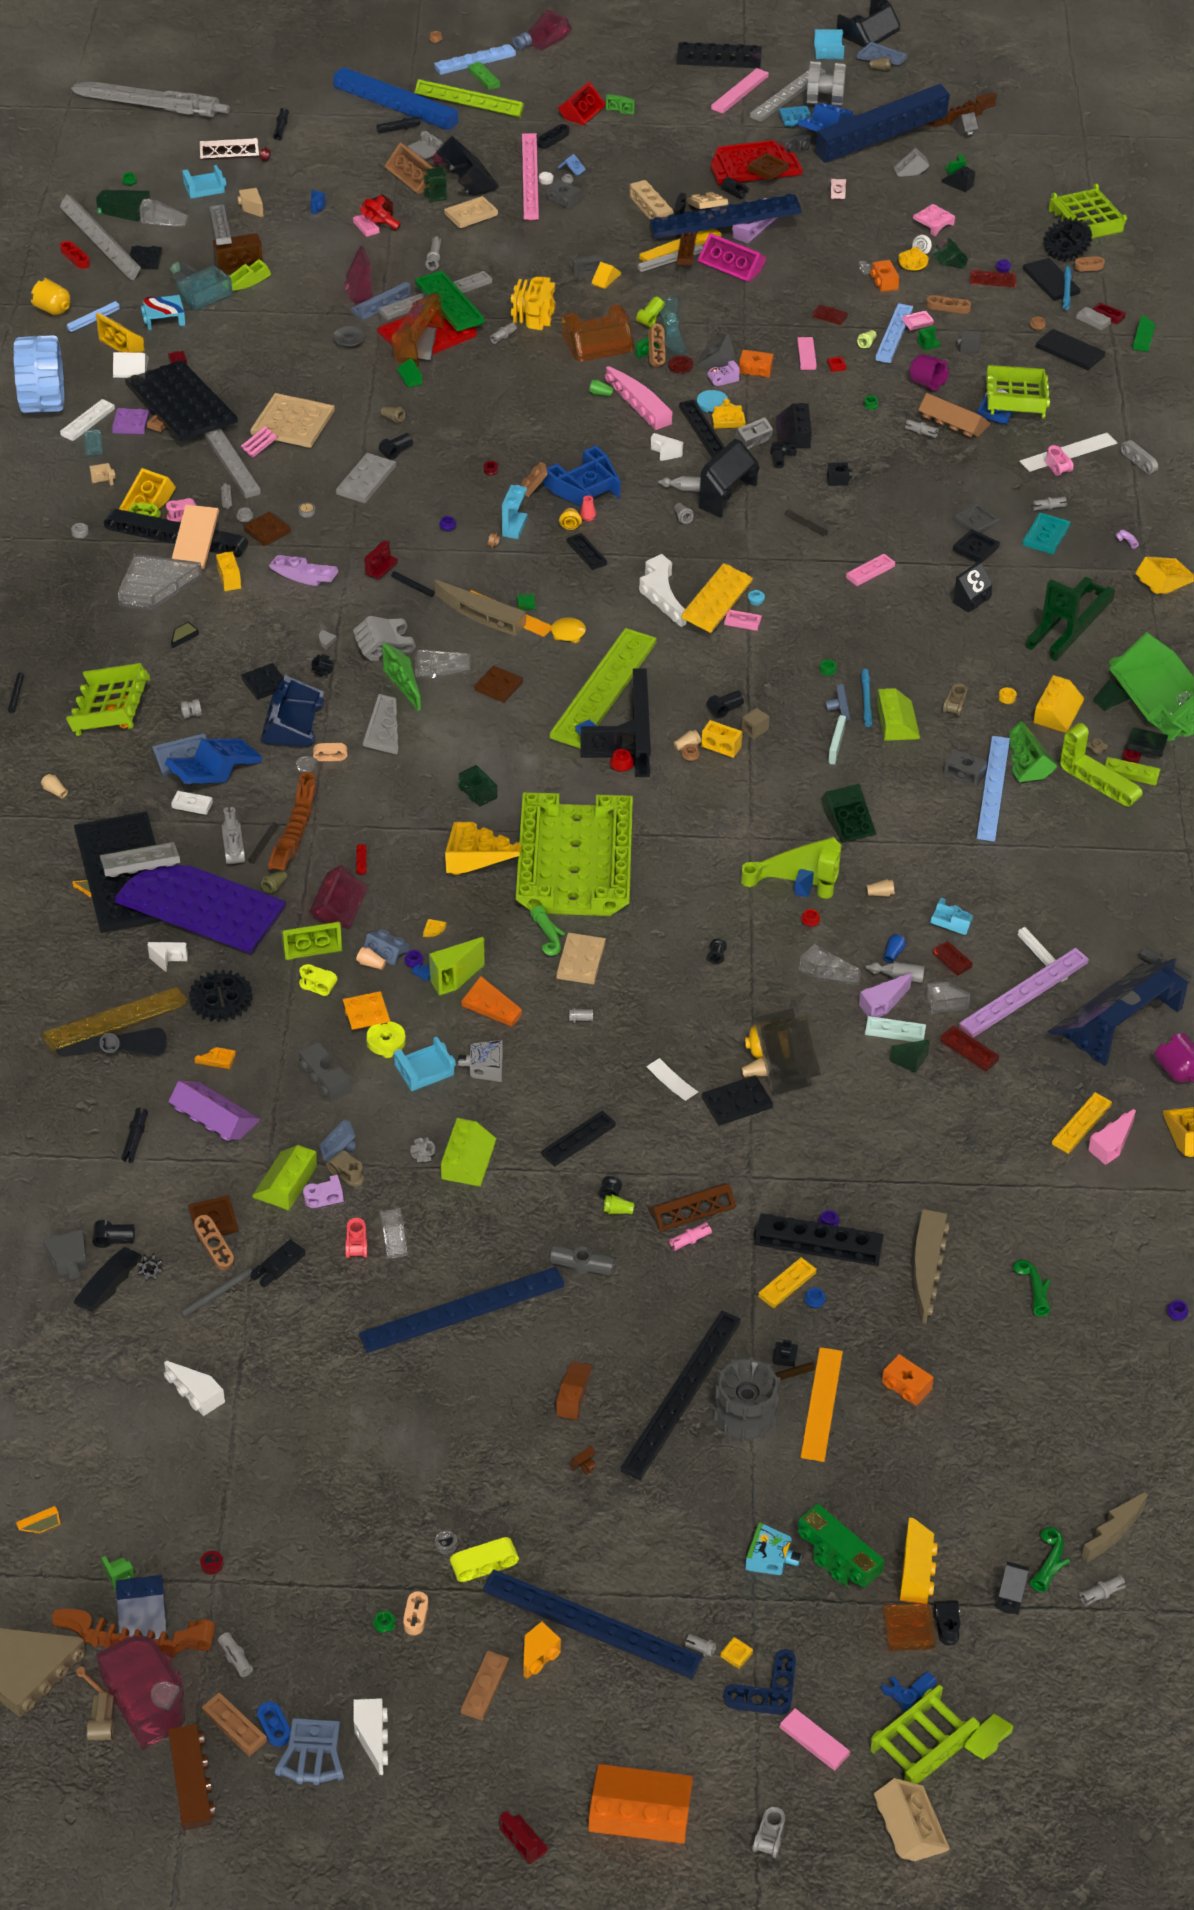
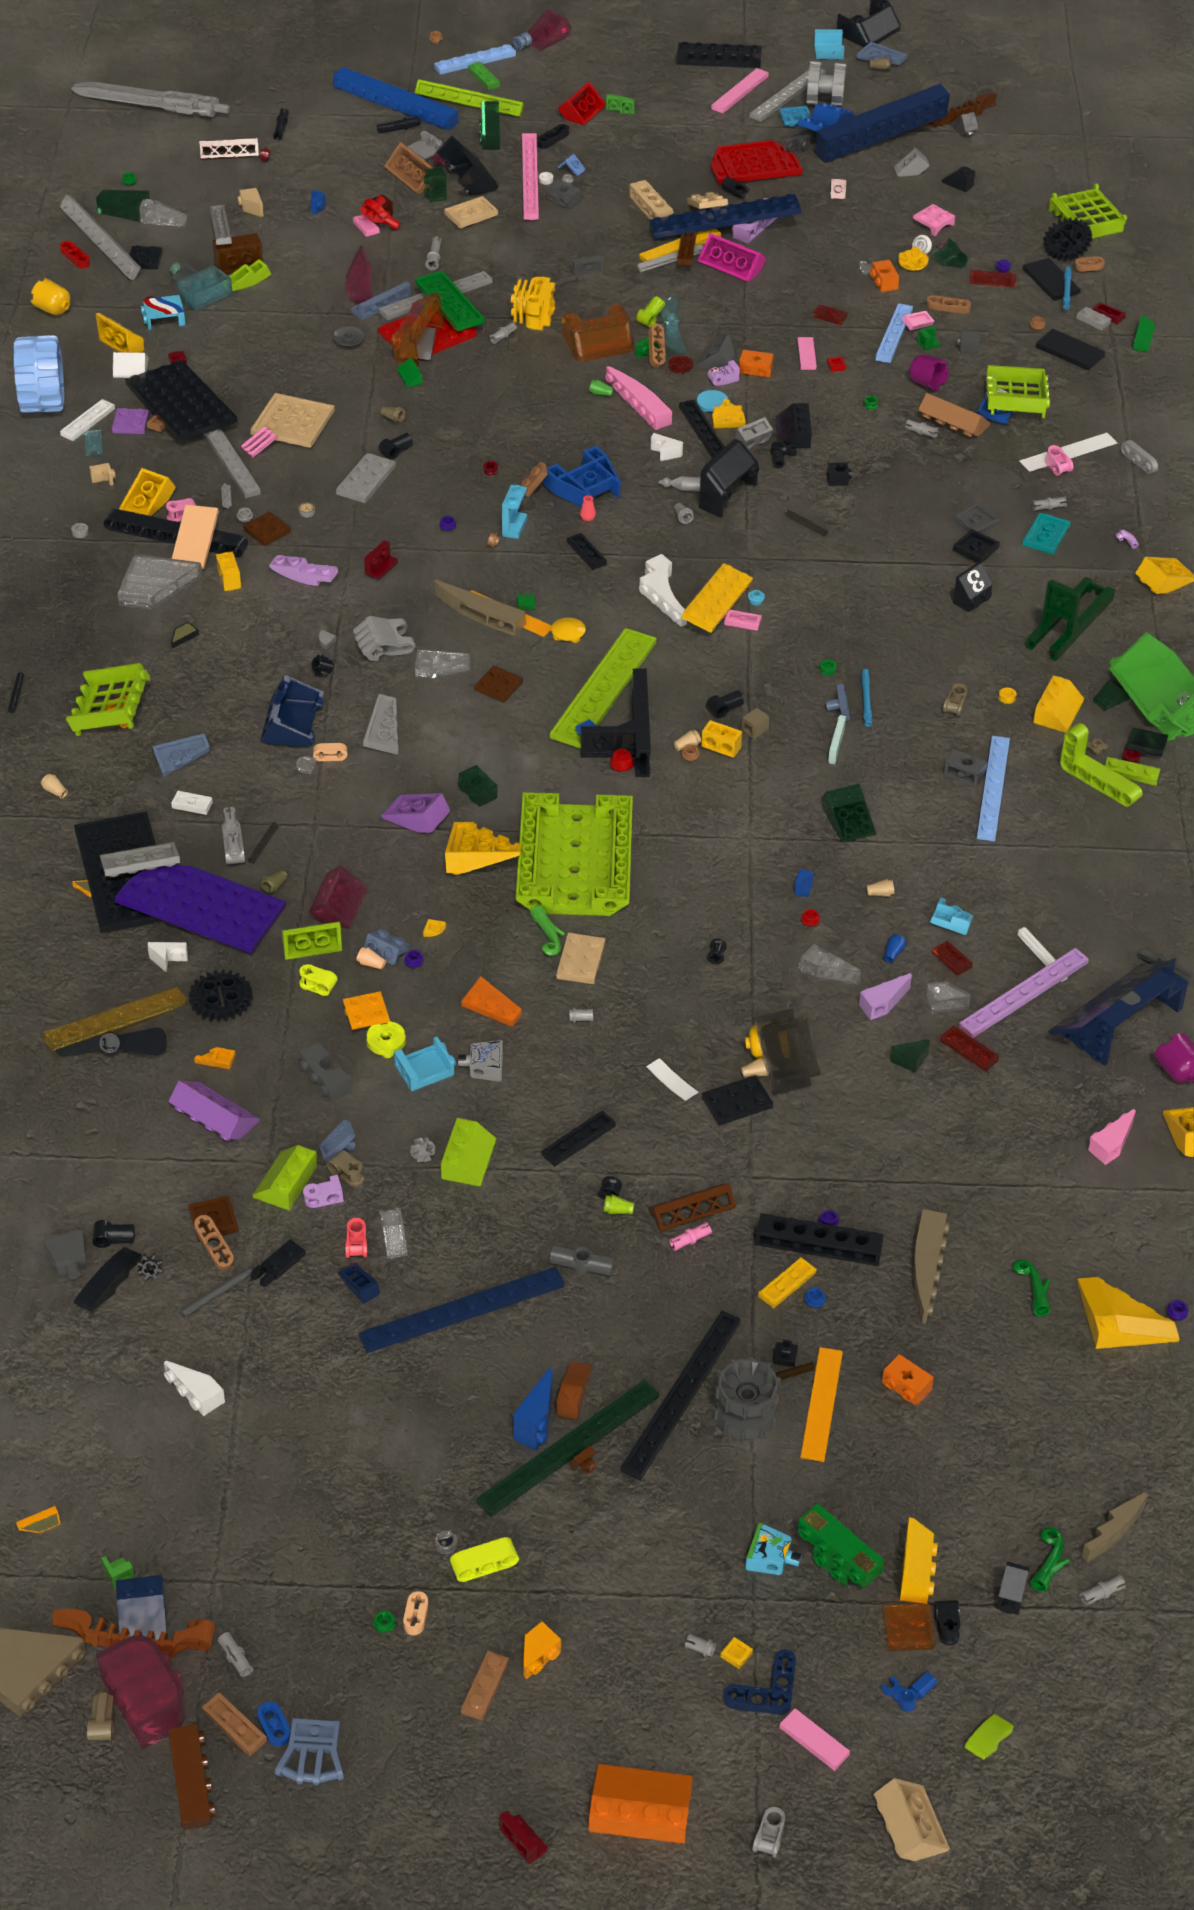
(82, 1673): medium nougat hinge -> none
(91, 317): light blue axle -> none
(136, 1128): black pin -> none
(145, 509): lime beam -> none
(164, 1694): clear tile -> none
(194, 706): light grey wheel -> none
(204, 184): medium azure panel -> none
(211, 1562): dark red tile -> none
(213, 761): blue bracket -> none
(262, 681): black plate -> none
(298, 822): dark orange piece -> none
(361, 859): red axle -> none
(361, 1283): none -> dark blue slope
(369, 1730): white slope -> none
(400, 671): bright green wedge -> none
(412, 583): black bar -> none
(418, 811): none -> medium lavender slope
(422, 972): blue tile -> none
(456, 965): lime slope -> none
(489, 126): none -> clear green wedge
(533, 1415): none -> blue slope
(567, 1448): none -> clear green plate
(570, 519): yellow cone -> none
(593, 1624): dark blue plate -> none
(605, 275): yellow slope -> none
(680, 204): black slope -> none
(768, 166): reddish brown plate -> none
(819, 857): lime panel -> none
(866, 339): yellowish green cone -> none
(870, 569): bright pink tile -> none
(895, 1029): light aqua tile -> none
(896, 715): lime slope -> none
(898, 969): light grey wheel -> none
(930, 1758): lime fence -> none
(954, 165): green panel -> none
(1029, 755): bright green wedge -> none
(1081, 1123): yellow tile -> none
(1121, 1320): none -> yellow slope

